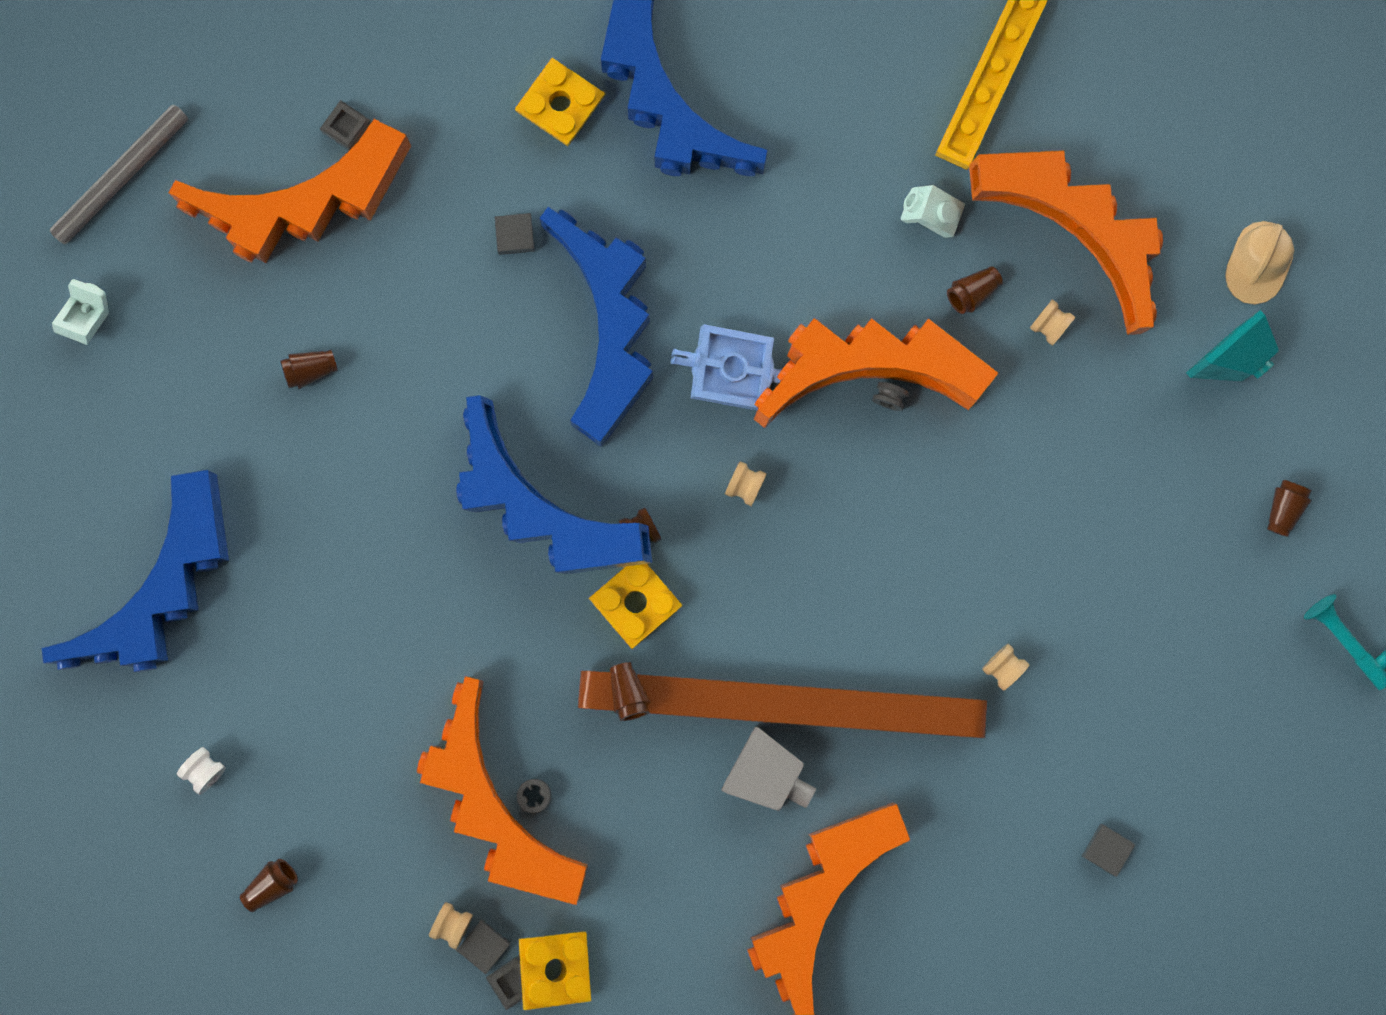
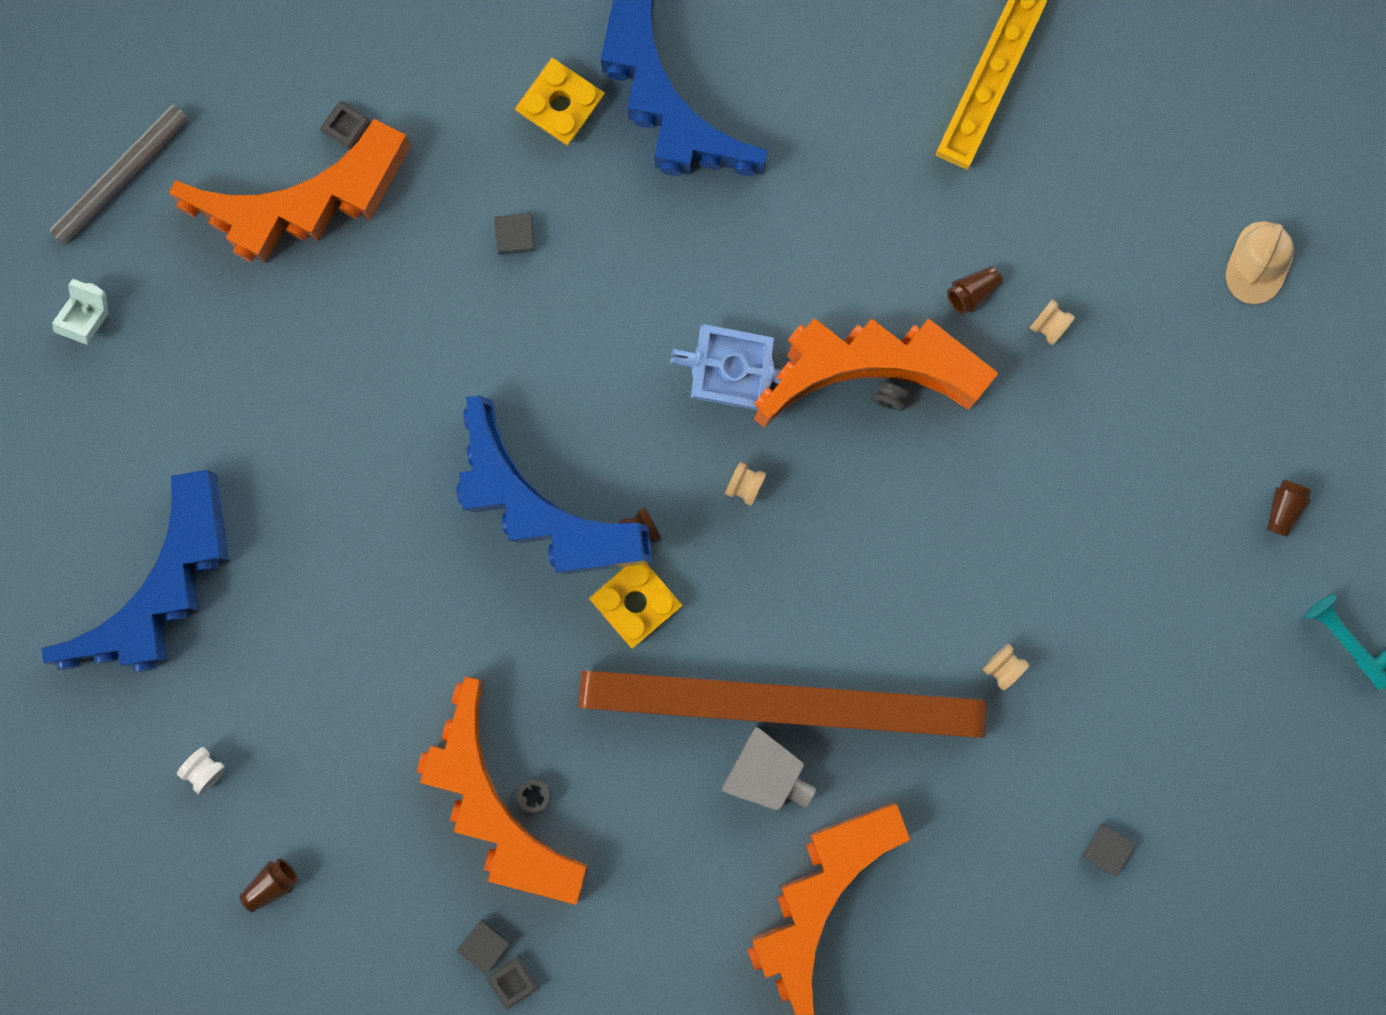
(307, 367): reddish brown cone -> none
(450, 925): tan wheel -> none
(574, 980): yellow piece -> none
(610, 275): blue arch -> none
(628, 693): reddish brown cone -> none
(933, 210): light aqua bracket -> none
(1088, 212): orange arch -> none
(1240, 353): teal slope -> none

